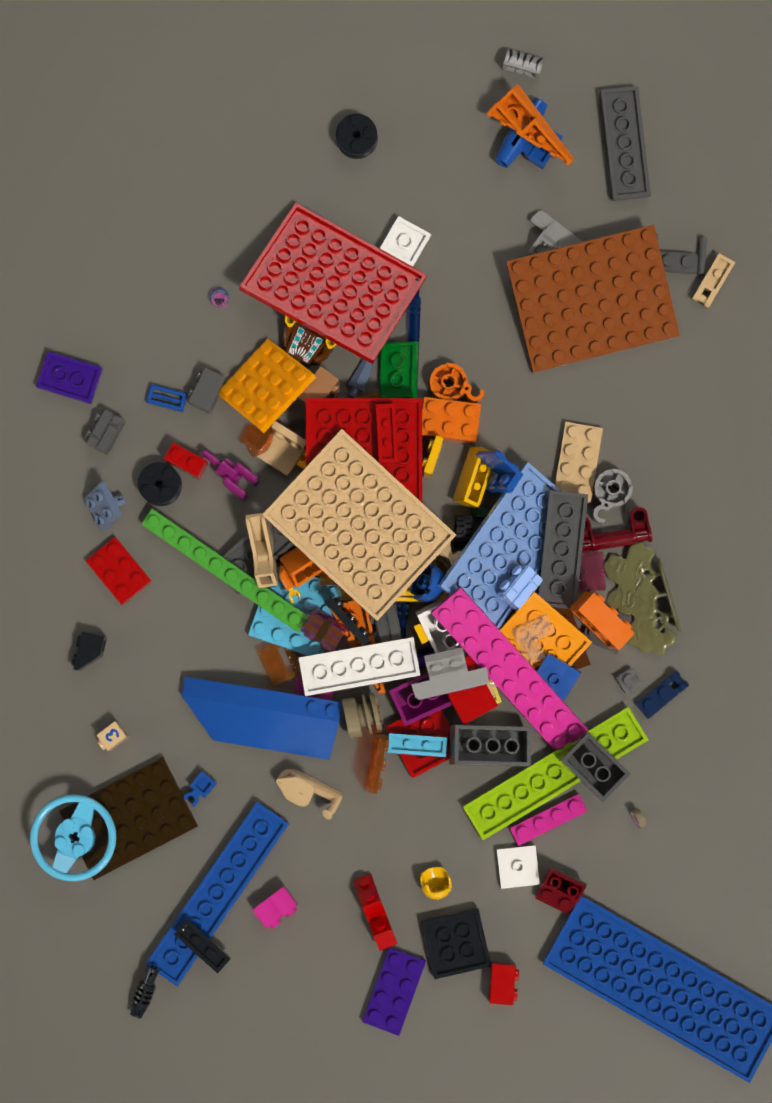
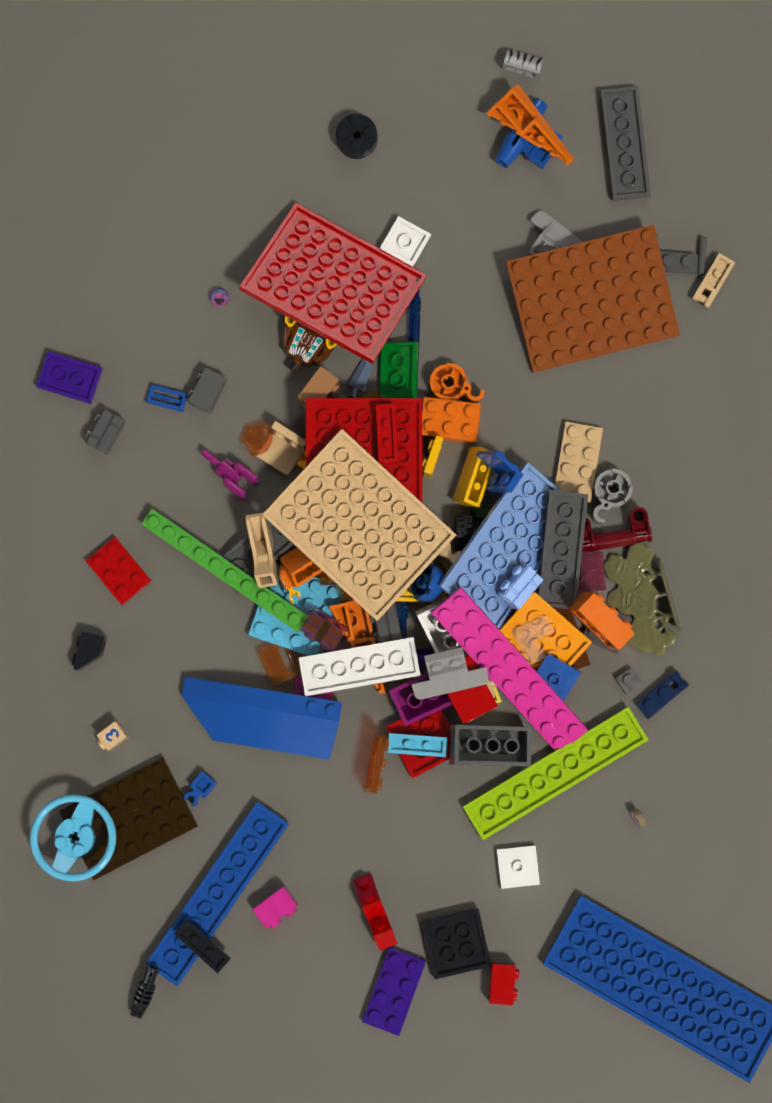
(104, 506): sand blue plate -> none
(157, 473): black wheel -> none
(186, 461): red brick -> none
(266, 385): light orange plate -> none
(300, 787): tan piece -> none
(348, 619): black plate -> none
(362, 715): dark tan wheel -> none
(421, 634): yellow tile -> none
(435, 883): yellow hair -> none
(548, 819): dark pink plate -> none
(560, 890): dark red brick -> none
(594, 767): dark grey brick -> none

